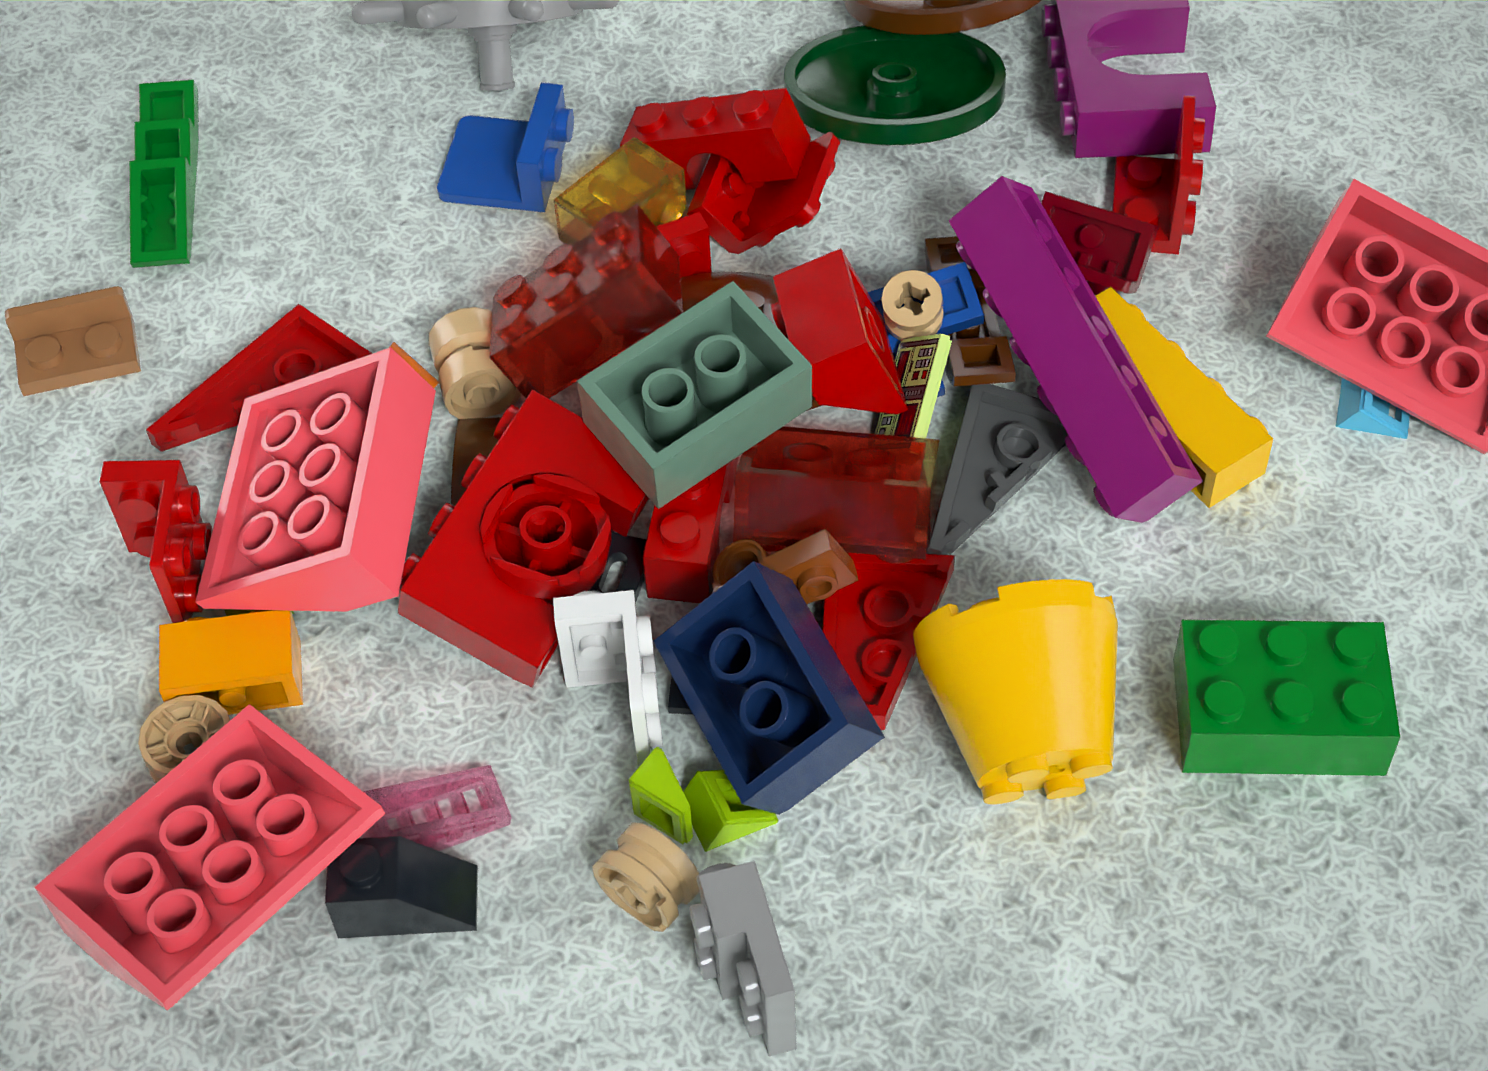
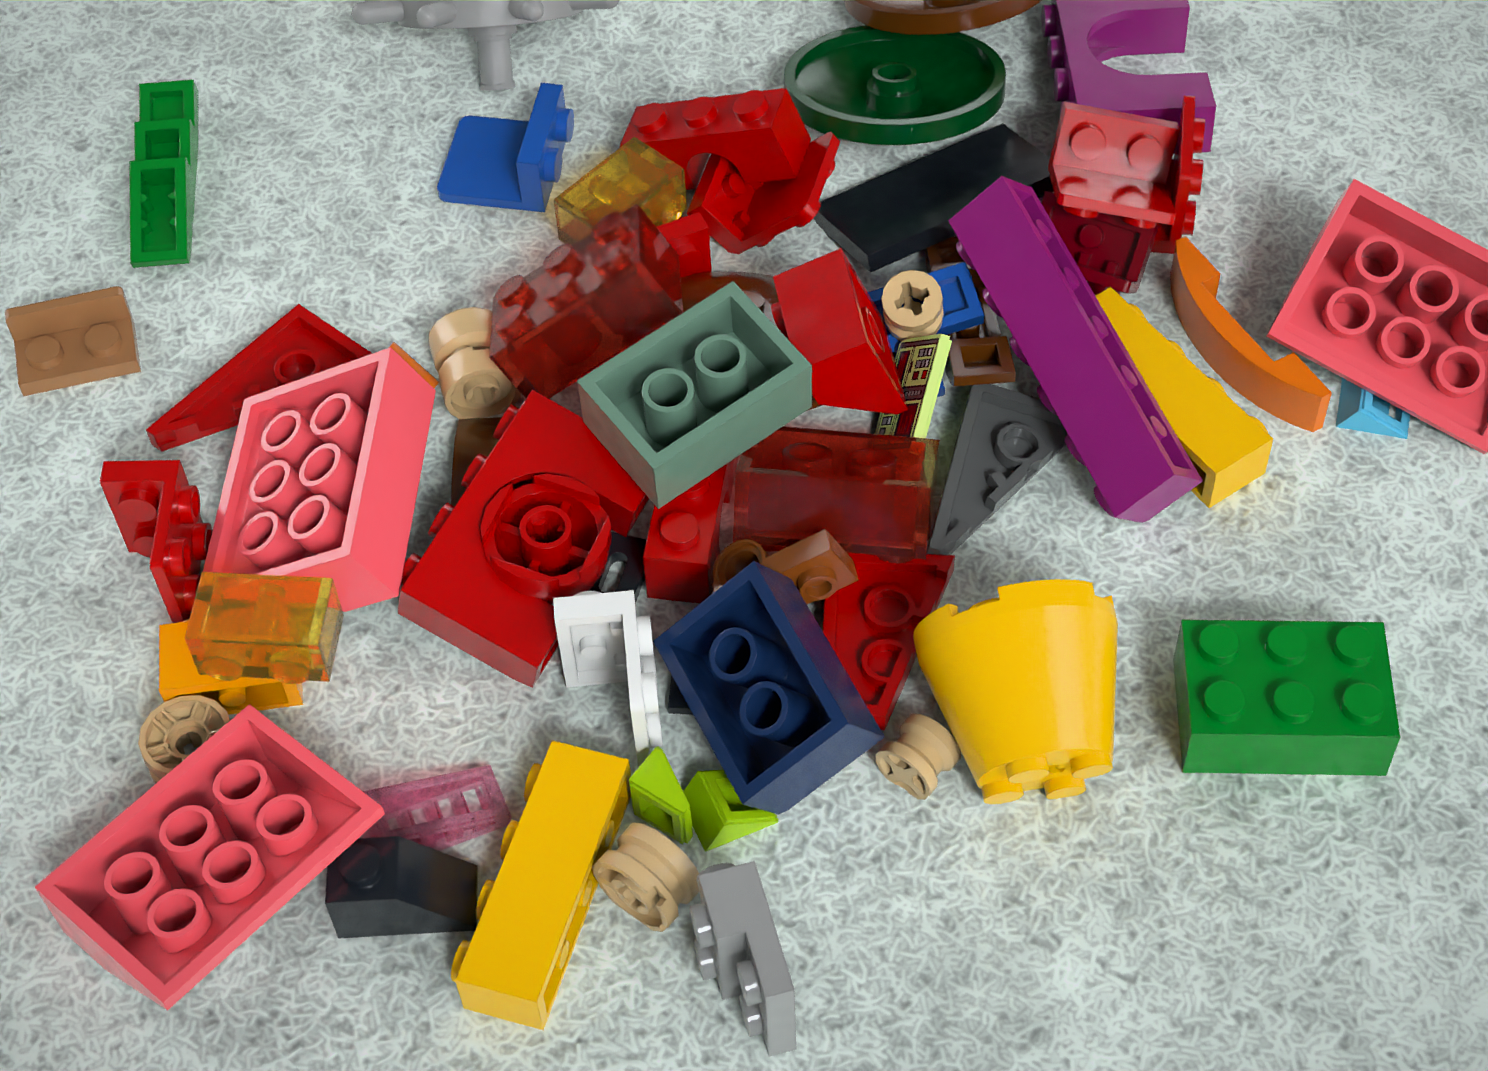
(265, 627): none -> clear yellow brick
(543, 886): none -> yellow brick
(913, 203): none -> black tile
(918, 755): none -> tan wheel
(1113, 165): none -> bracket
(1280, 386): none -> orange slope

